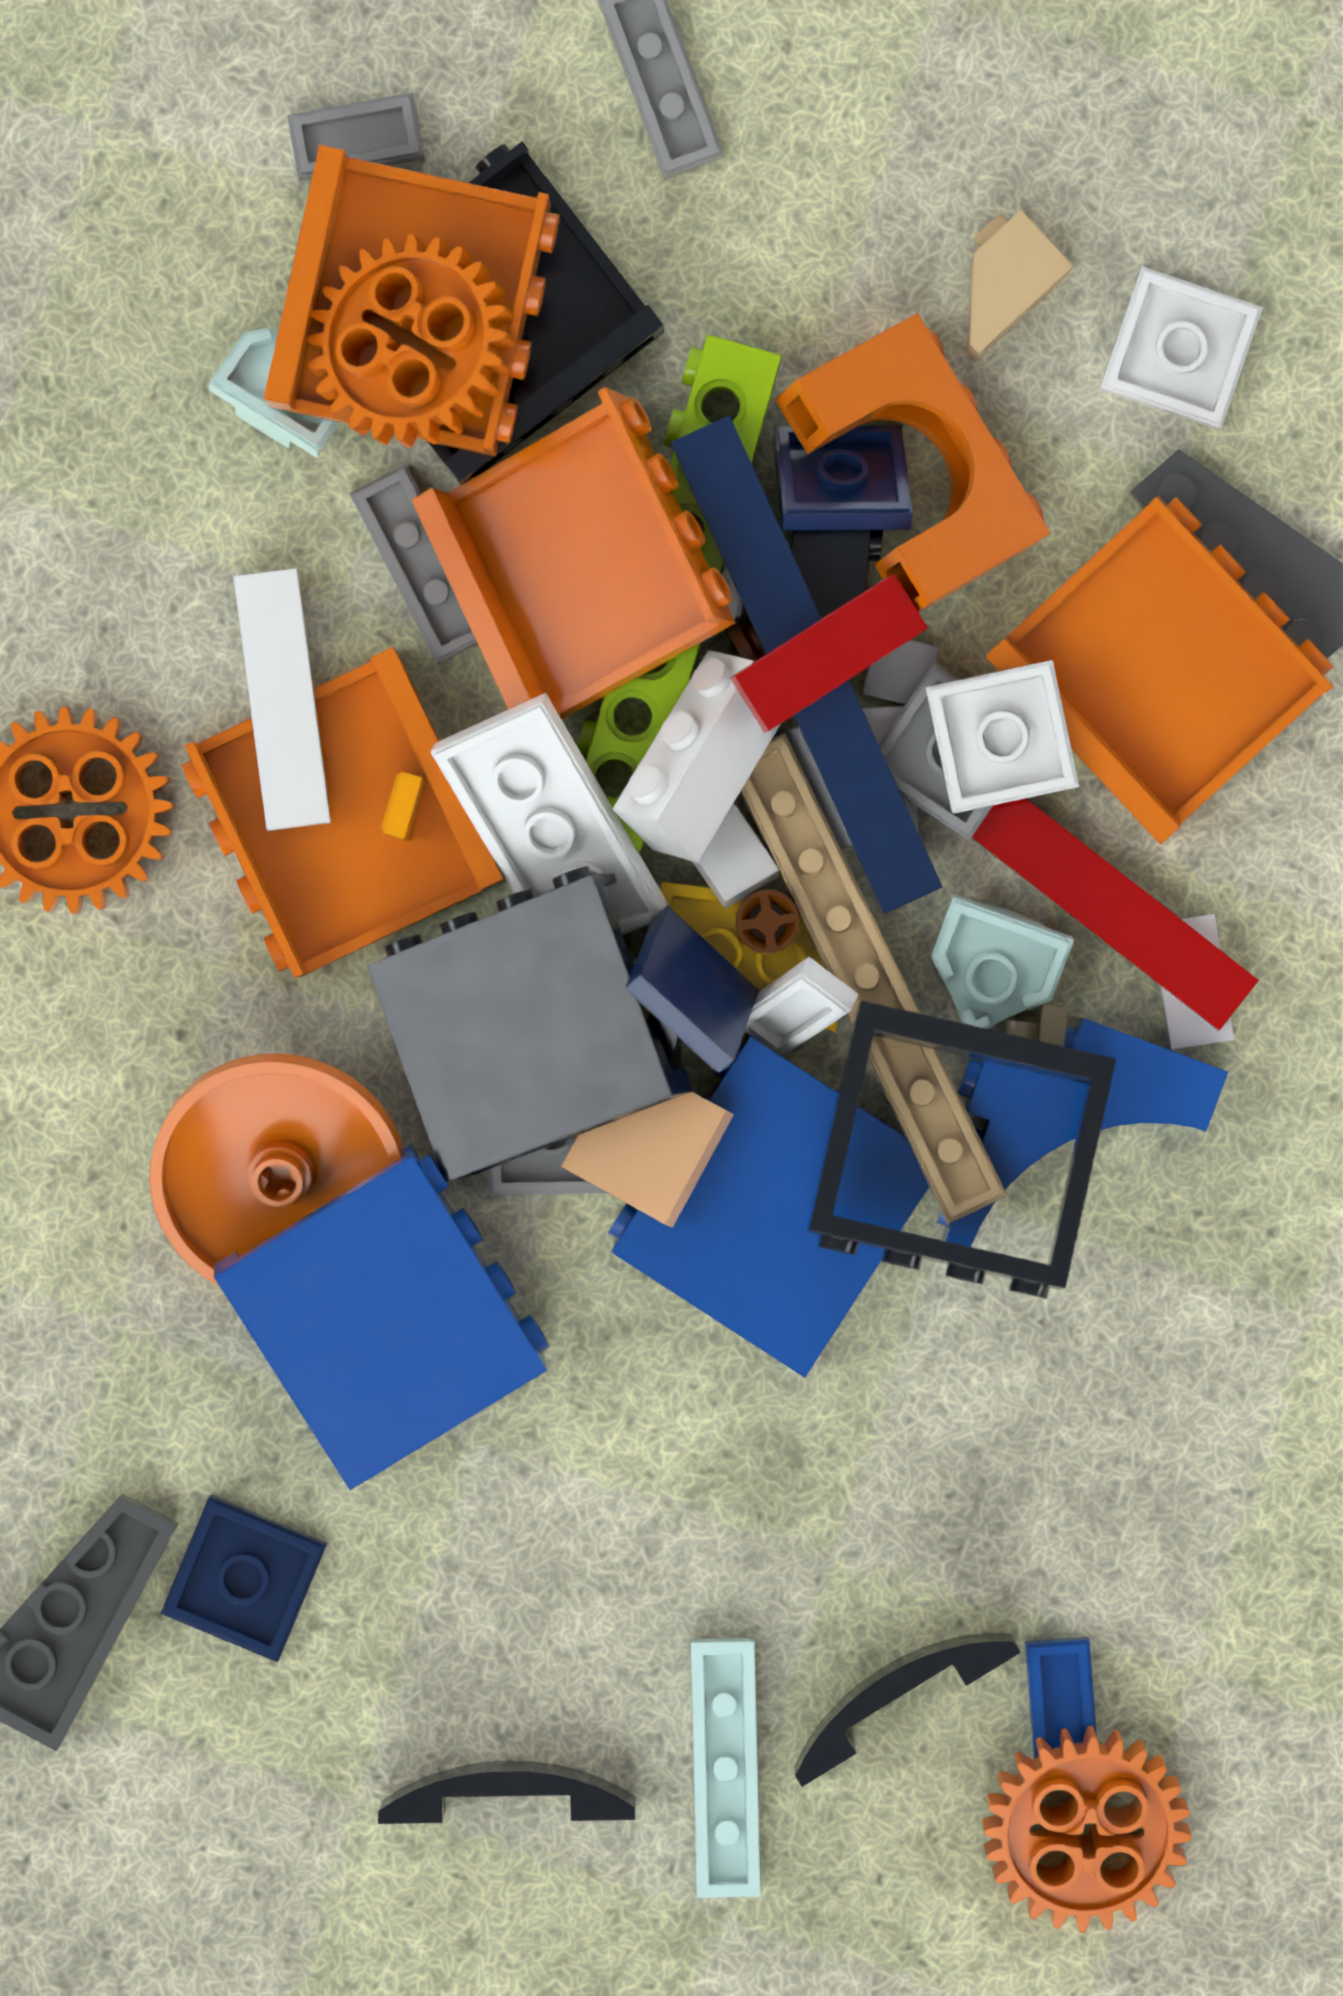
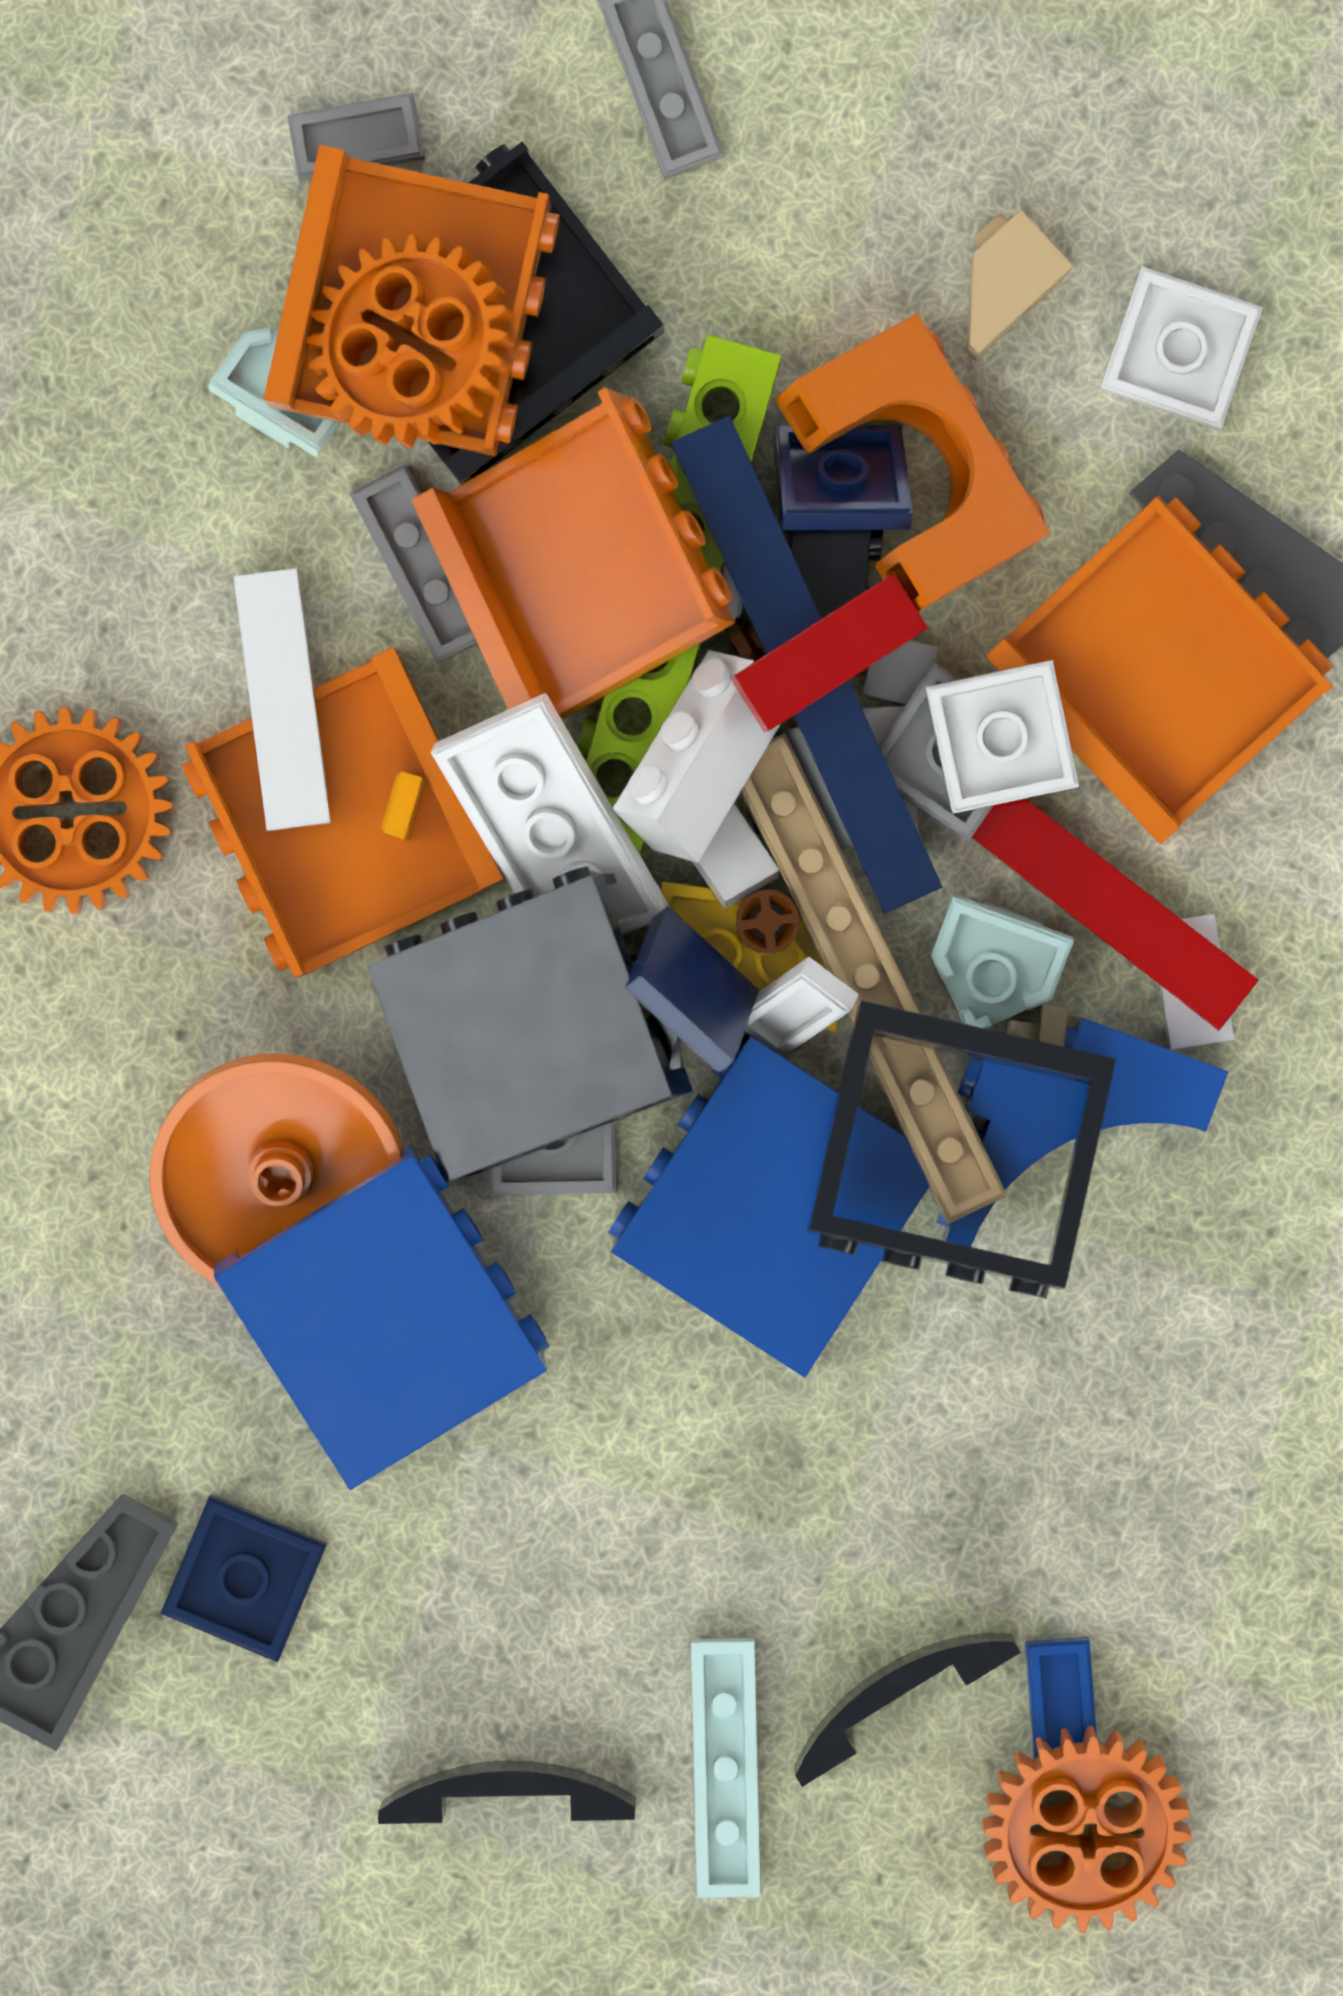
(652, 1155): light nougat tile -> none

